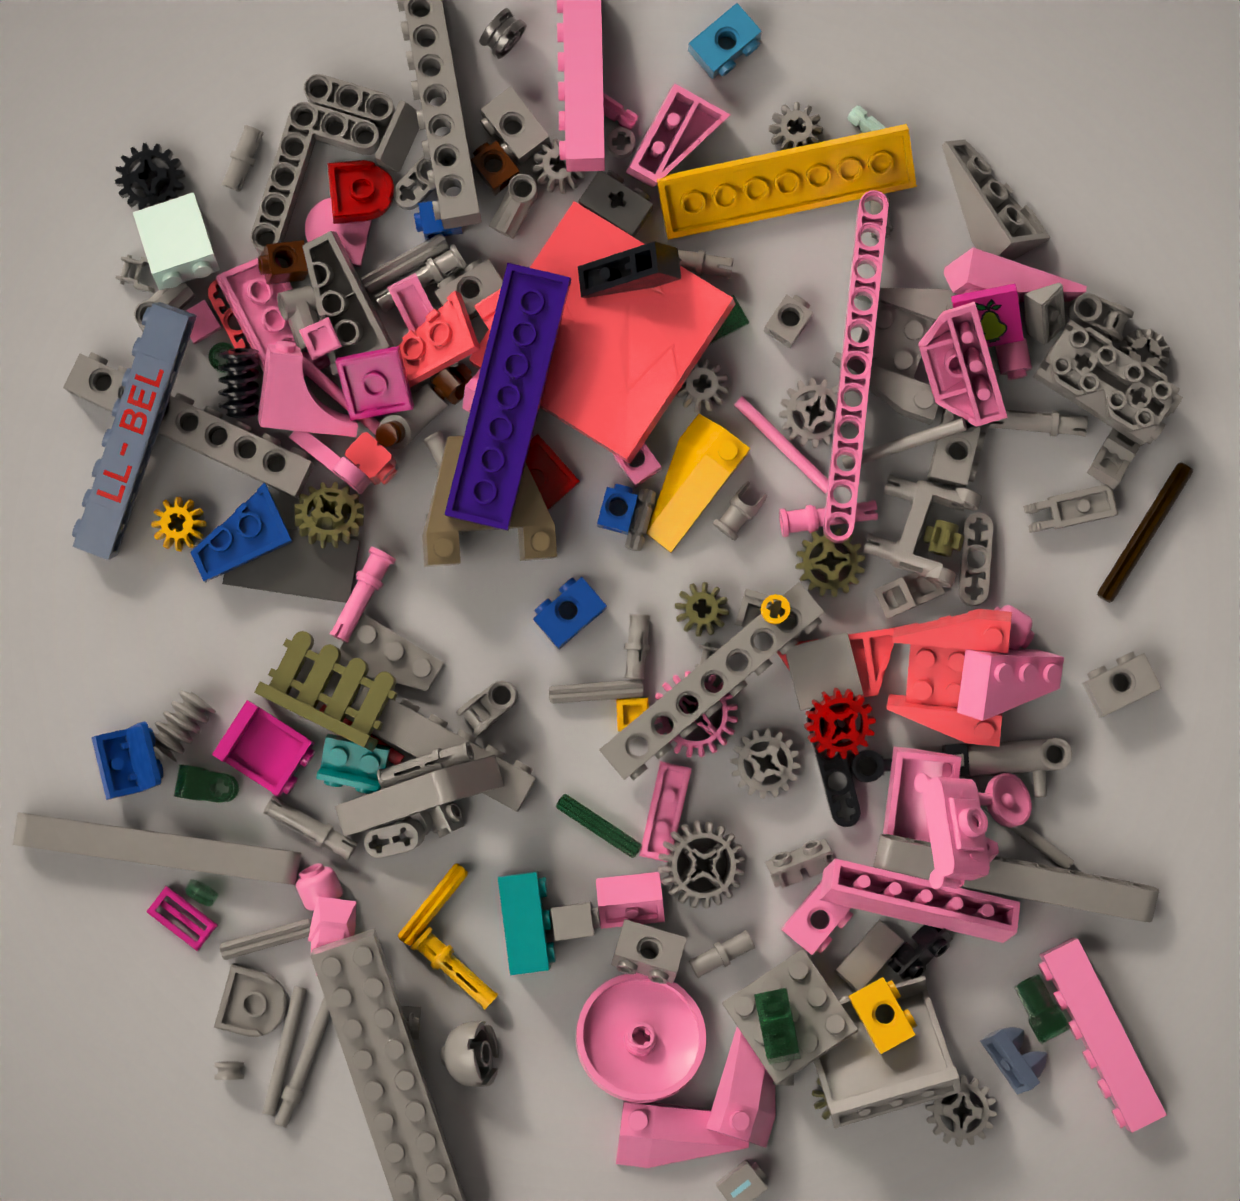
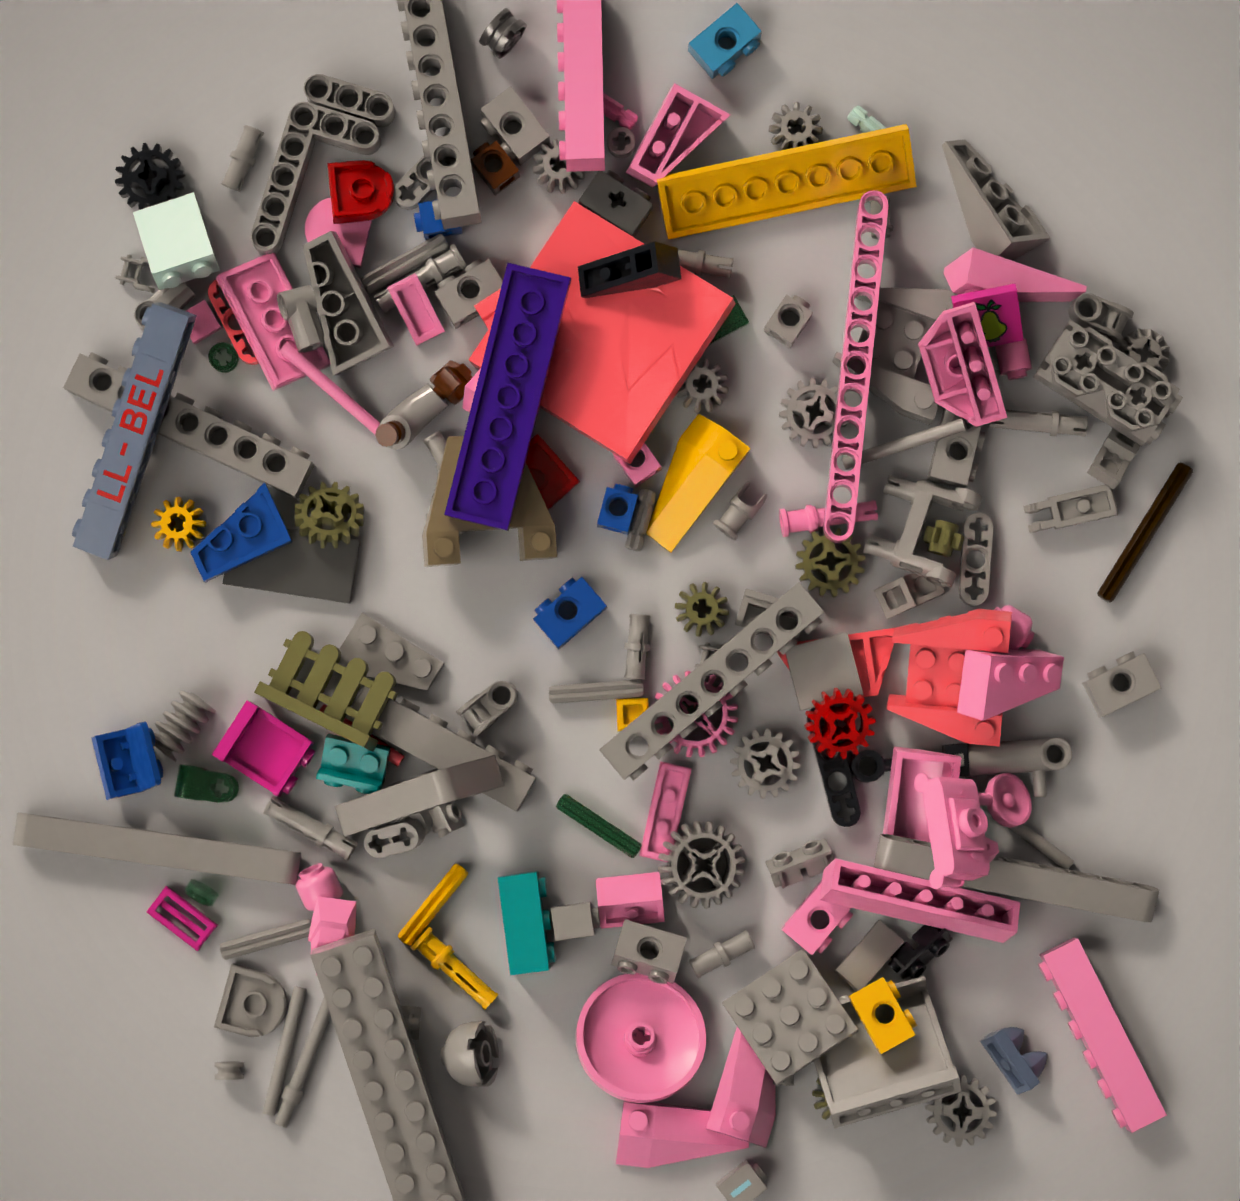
(240, 382): black piece -> none
(288, 401): bright pink arch -> none
(292, 253): reddish brown brick -> none
(320, 338): bright pink tile -> none
(339, 466): bright pink beam -> none
(368, 581): bright pink pin -> none
(372, 459): coral brick -> none
(374, 383): dark pink tile -> none
(391, 776): light grey pin -> none
(398, 137): light grey slope -> none
(439, 341): coral wing -> none
(514, 208): light grey piece -> none
(777, 1026): clear green brick -> none
(782, 443): bright pink bar -> none
(785, 605): yellow bush -> none
(1044, 1016): clear green piece -> none
(1045, 312): light grey slope -> none

